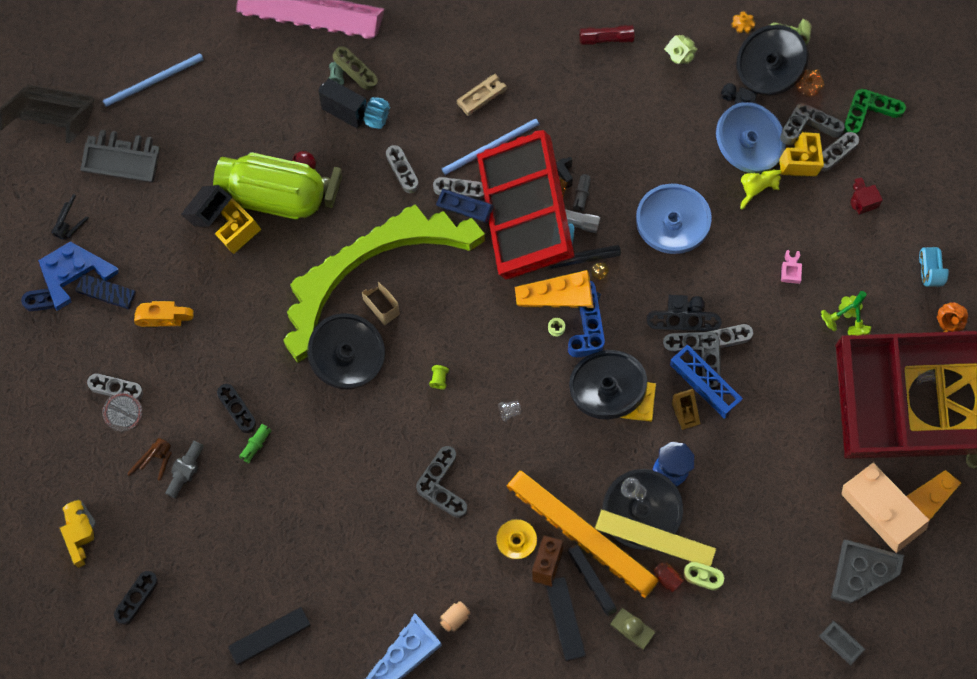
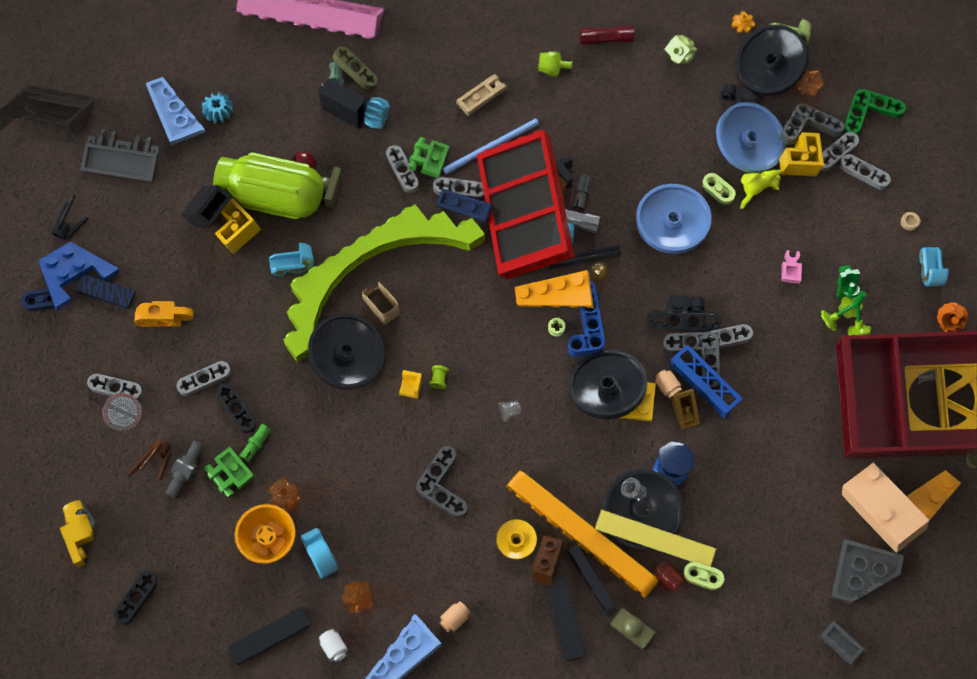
(150, 81): light blue piece -> none
(173, 113): none -> light blue wing
(188, 379): none -> light grey beam
(212, 112): none -> medium azure gear
(234, 469): none -> bright green plate
(264, 523): none -> light orange piece
(284, 494): none -> clear orange brick
(292, 262): none -> medium azure animal
(319, 553): none -> medium azure animal
(333, 645): none -> white brick
(357, 596): none -> clear orange brick
(411, 384): none -> yellow panel
(434, 160): none -> bright green plate
(552, 63): none -> lime piece
(668, 383): none -> light nougat brick
(720, 188): none -> yellowish green plate
(848, 282): none -> green hips
(864, 165): none -> light grey beam
(865, 197): dark red brick -> none
(910, 221): none -> tan tile

